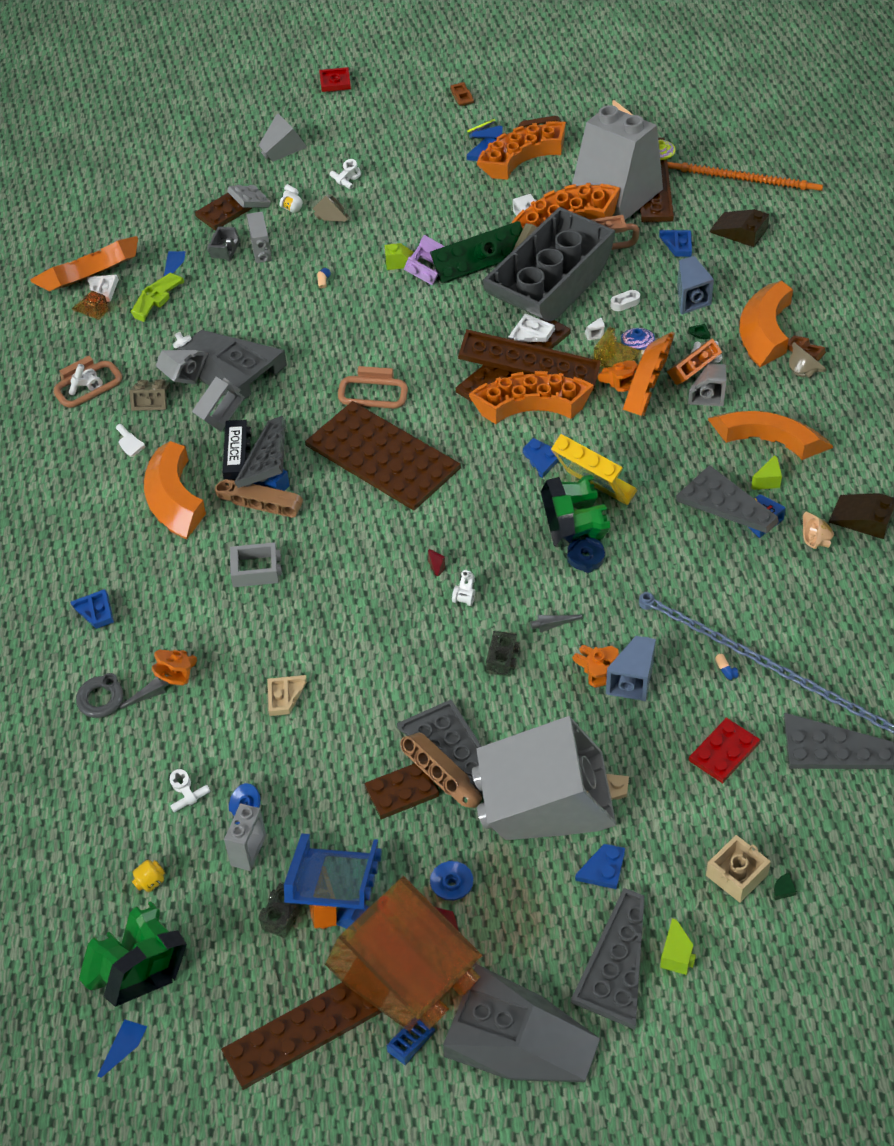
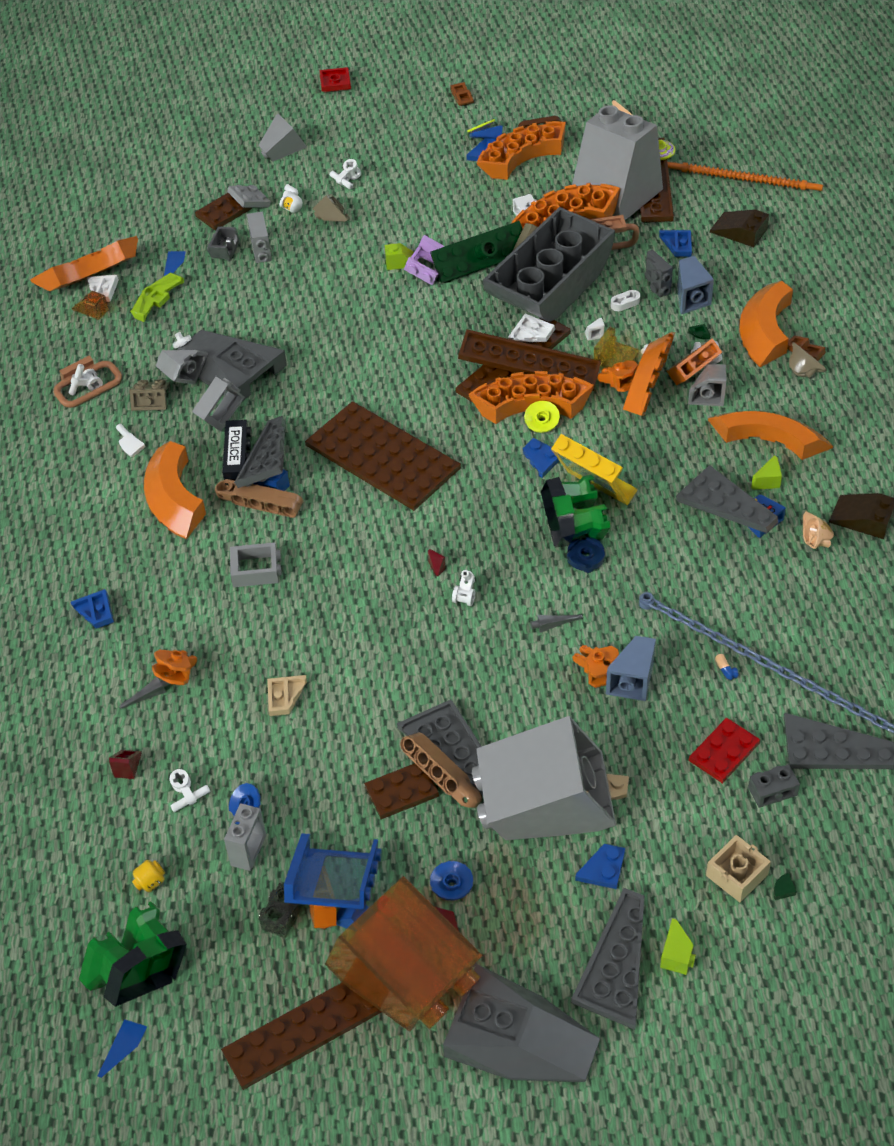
(93, 683): dark grey piece -> none
(125, 763): none -> dark red slope
(322, 275): light nougat arm -> none
(377, 376): nougat bar -> none
(405, 1056): blue slope -> none
(502, 653): clear smoke brick -> none
(540, 410): none -> neon yellow dish
(637, 338): dish -> none
(658, 273): none -> dark grey plate
(773, 785): none -> dark grey brick

